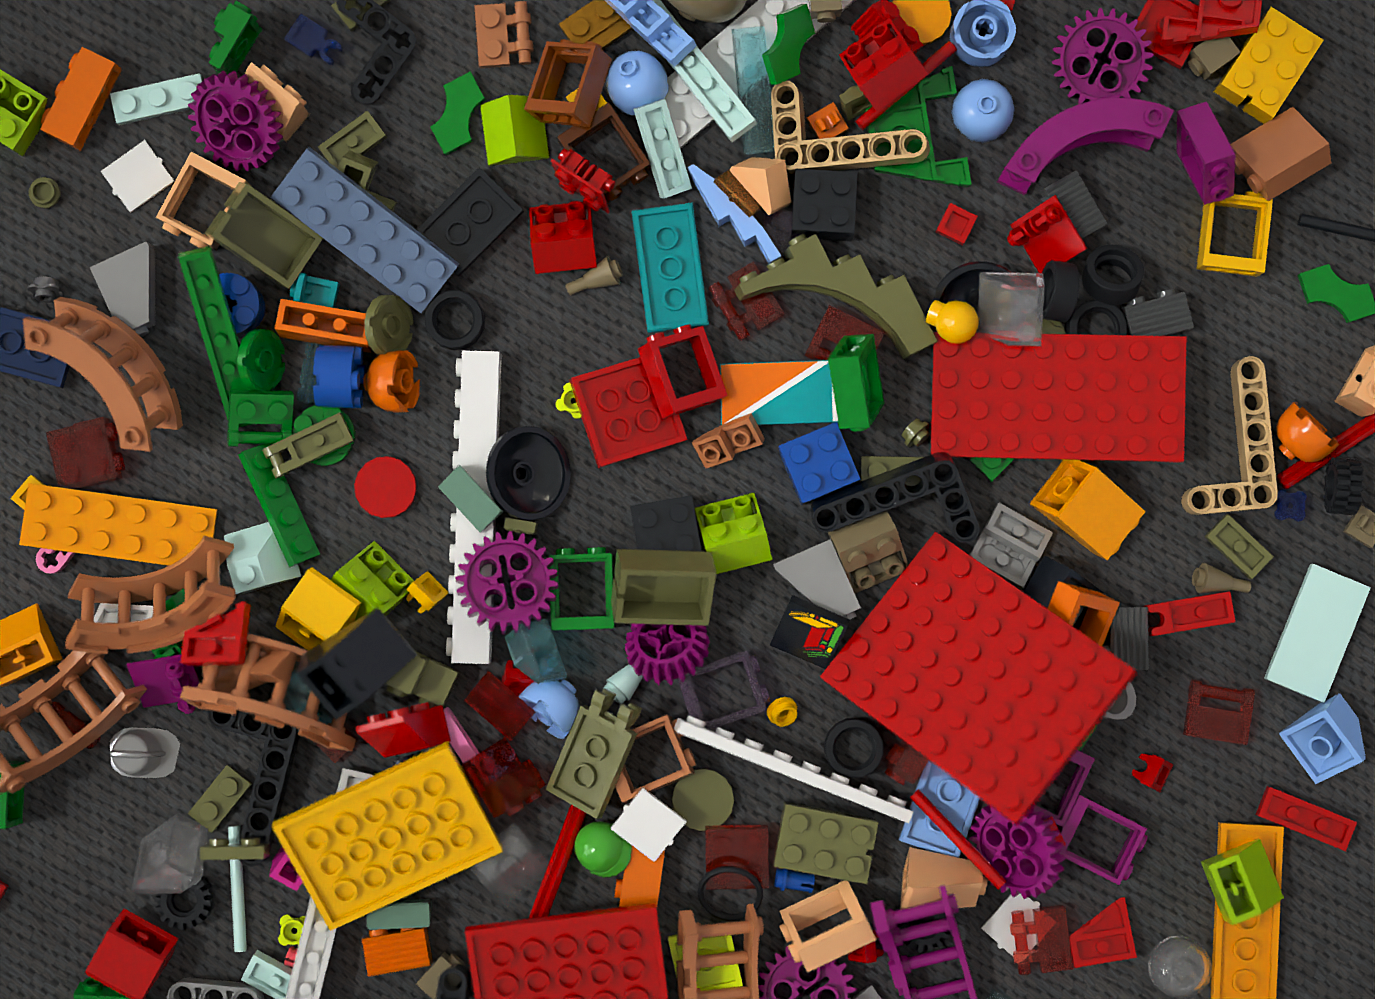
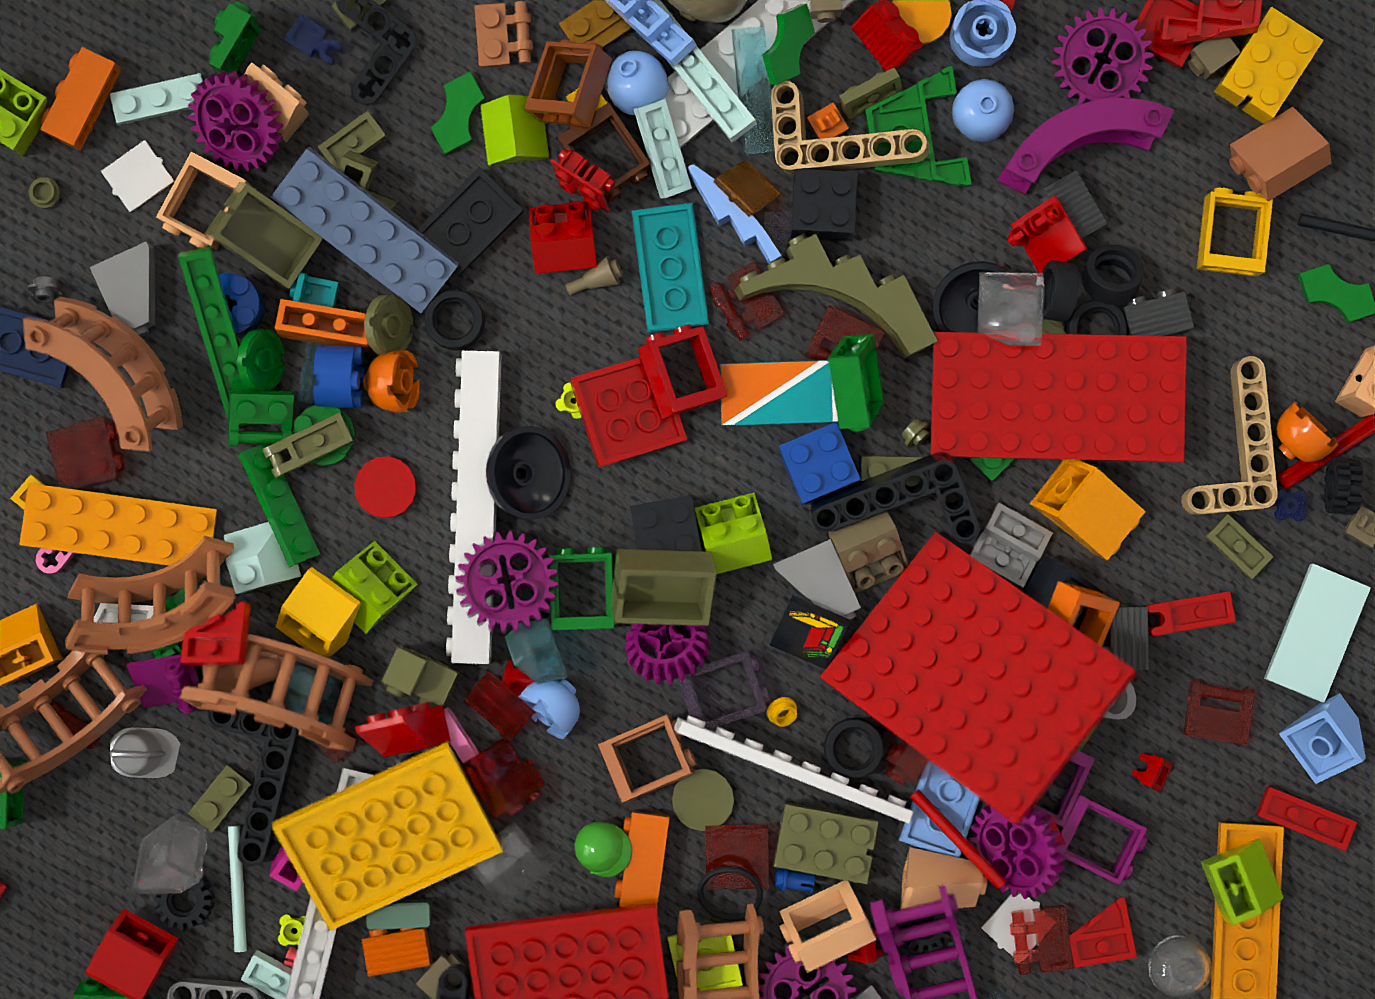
(221, 849): olive plate -> none
(273, 666): nougat slope -> none
(354, 663): black slope -> none
(426, 592): yellow tile -> none
(470, 498): sand green slope -> none
(520, 526): olive tile -> none
(558, 863): red axle -> none
(594, 754): olive tile -> none
(623, 684): light aqua cone -> none
(648, 824): white piece -> none
(727, 440): nougat slope -> none
(765, 181): light nougat slope -> none
(883, 64): red slope -> none
(930, 65): red bar -> none
(954, 320): yellow piece -> none
(956, 224): red plate -> none
(1205, 153): magenta window -> none
(1211, 579): dark tan cone -> none

